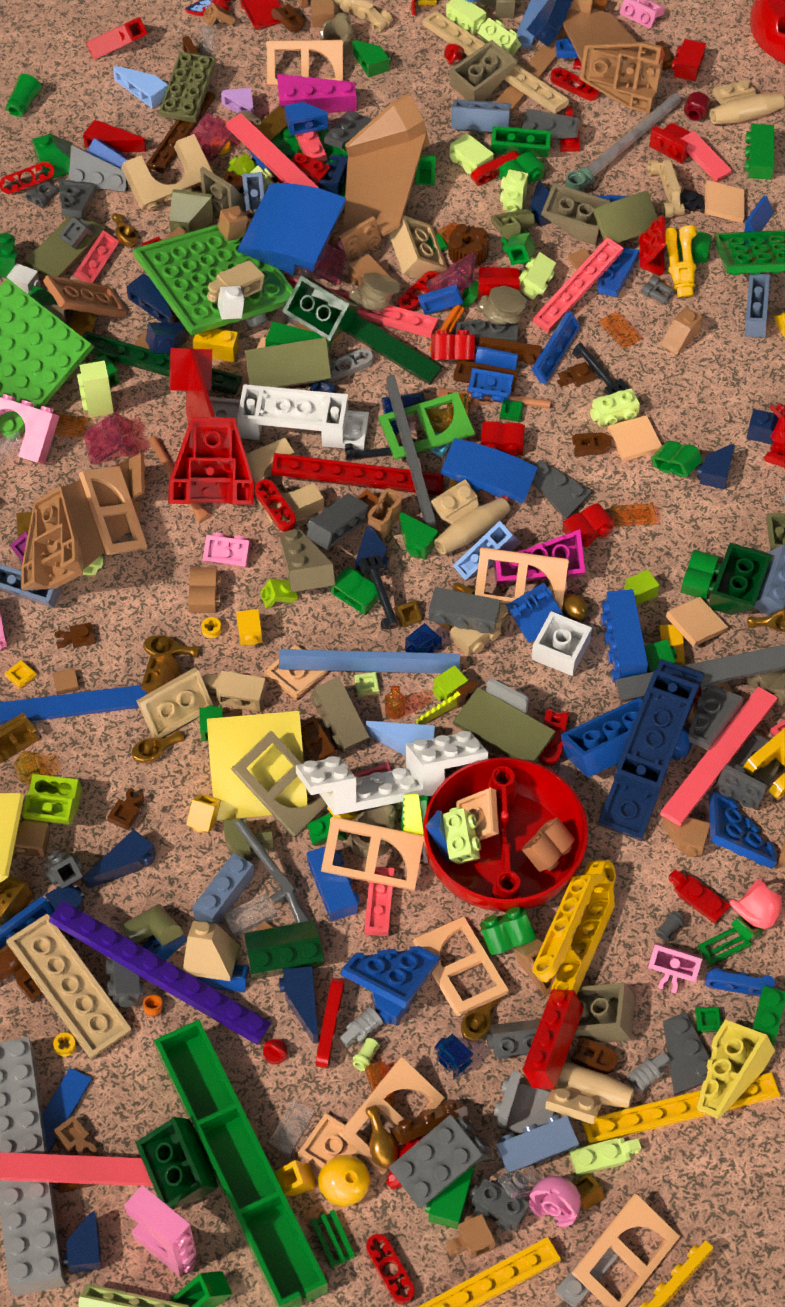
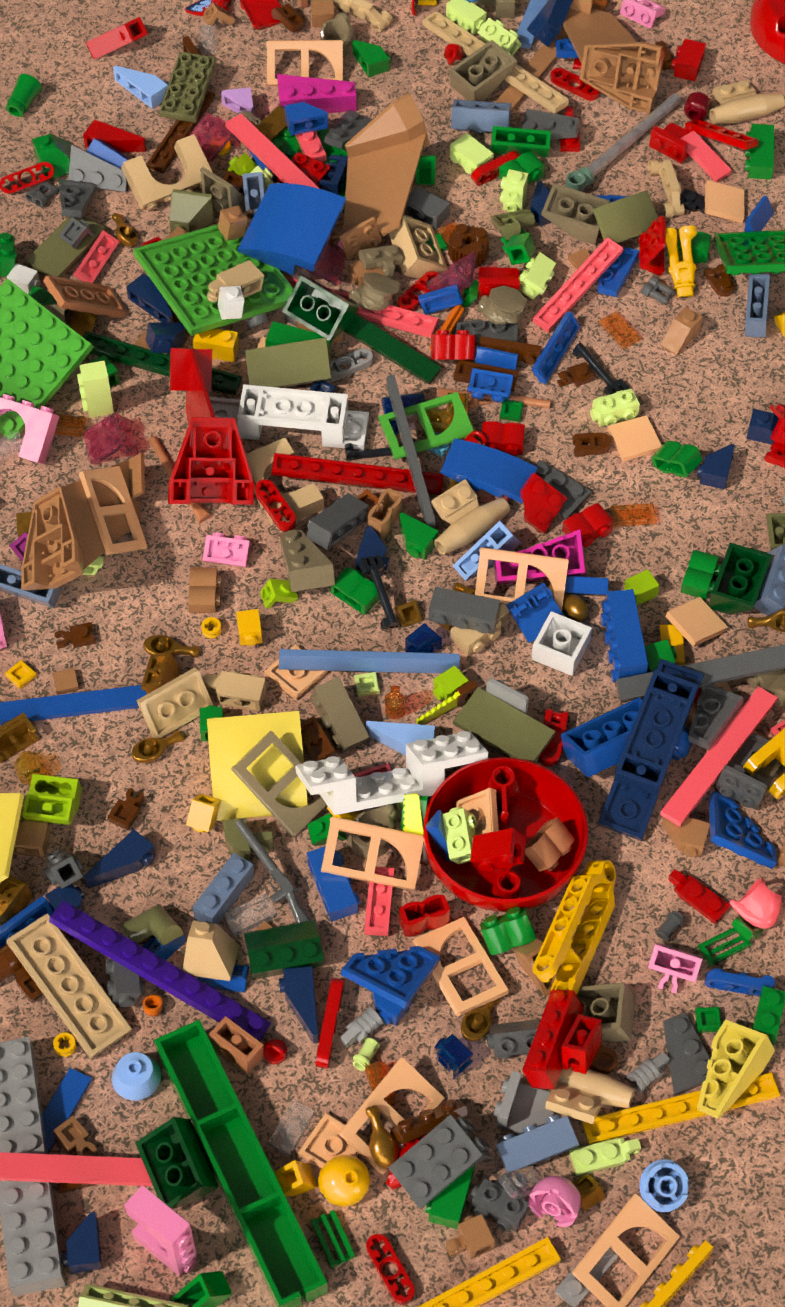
(136, 1076): none -> light blue cone
(236, 1045): none -> nougat brick
(381, 257): none -> dark tan hinge
(424, 915): none -> red brick
(427, 208): none -> dark grey brick
(470, 437): none -> red tile
(498, 849): none -> red brick
(540, 502): none -> red plate
(579, 1049): none -> red brick
(586, 585): none -> blue slope
(664, 1185): none -> light blue cone
(721, 134): none -> red tile
(723, 286): none -> reddish brown plate

